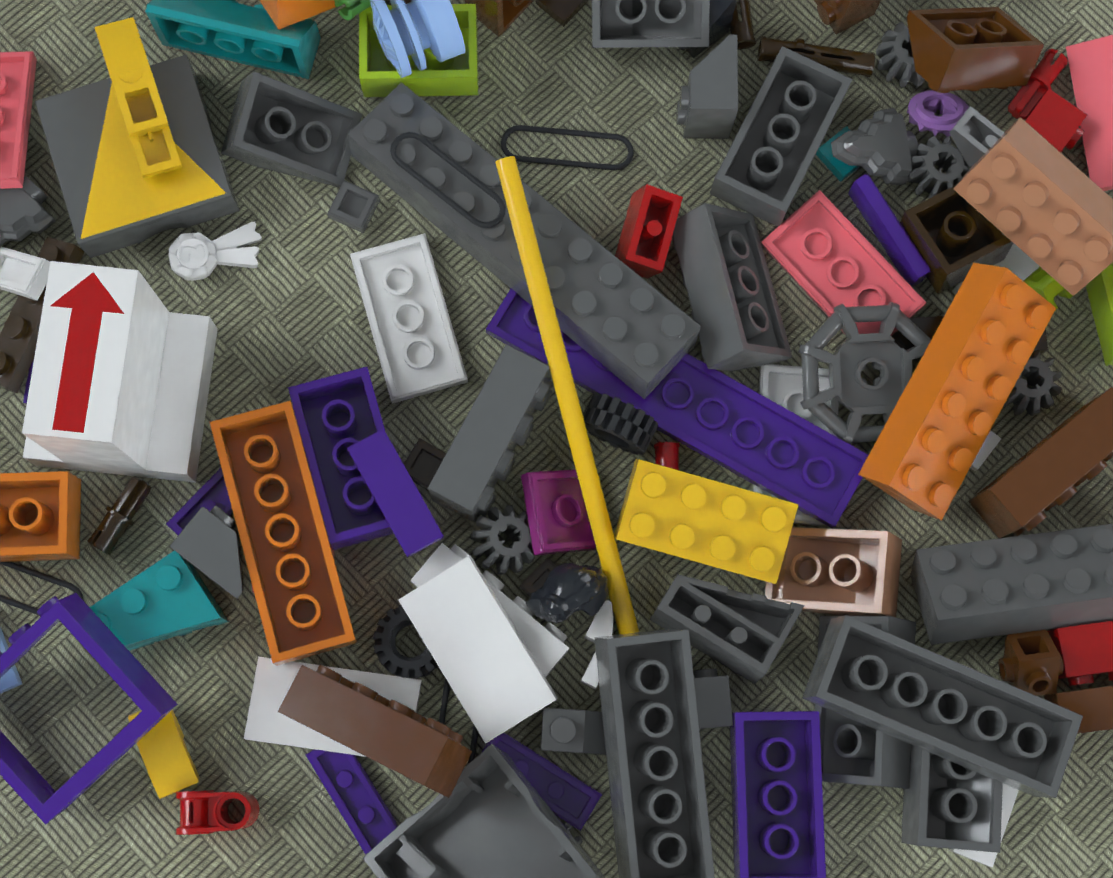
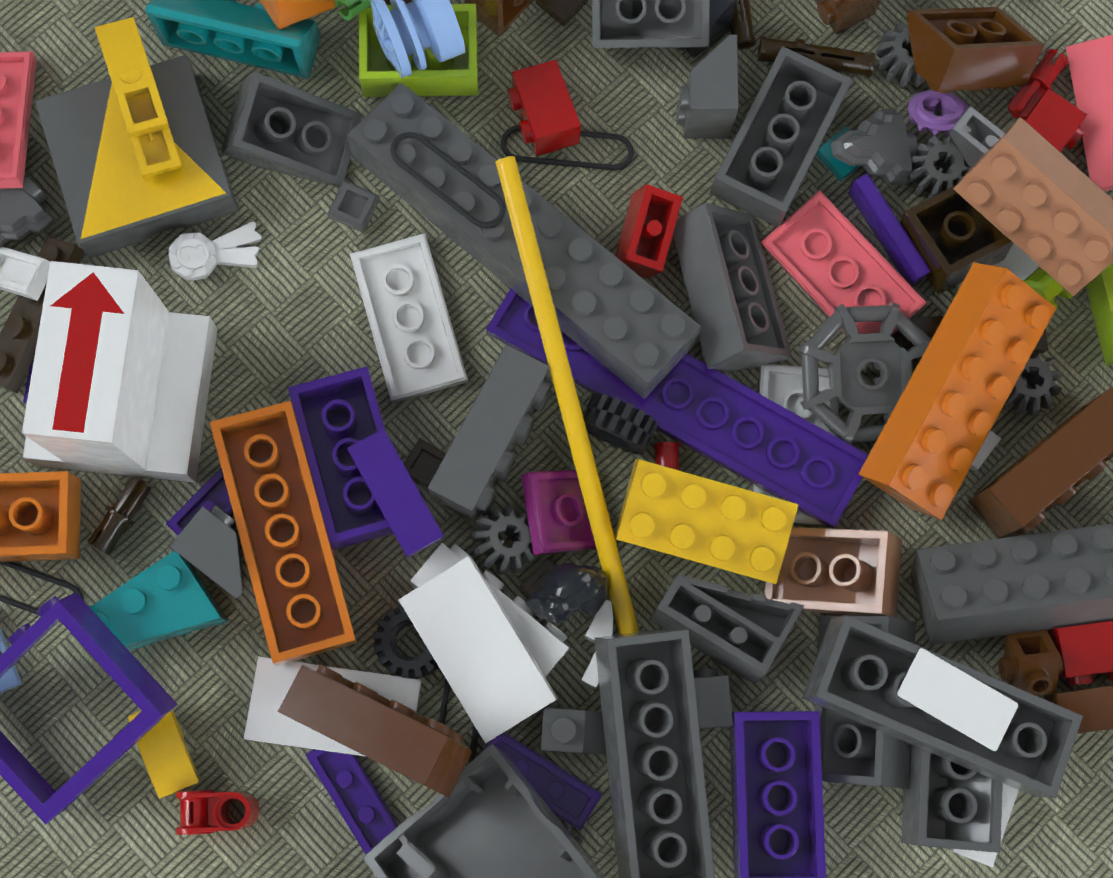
(544, 107): none -> red brick
(957, 699): none -> white sticker

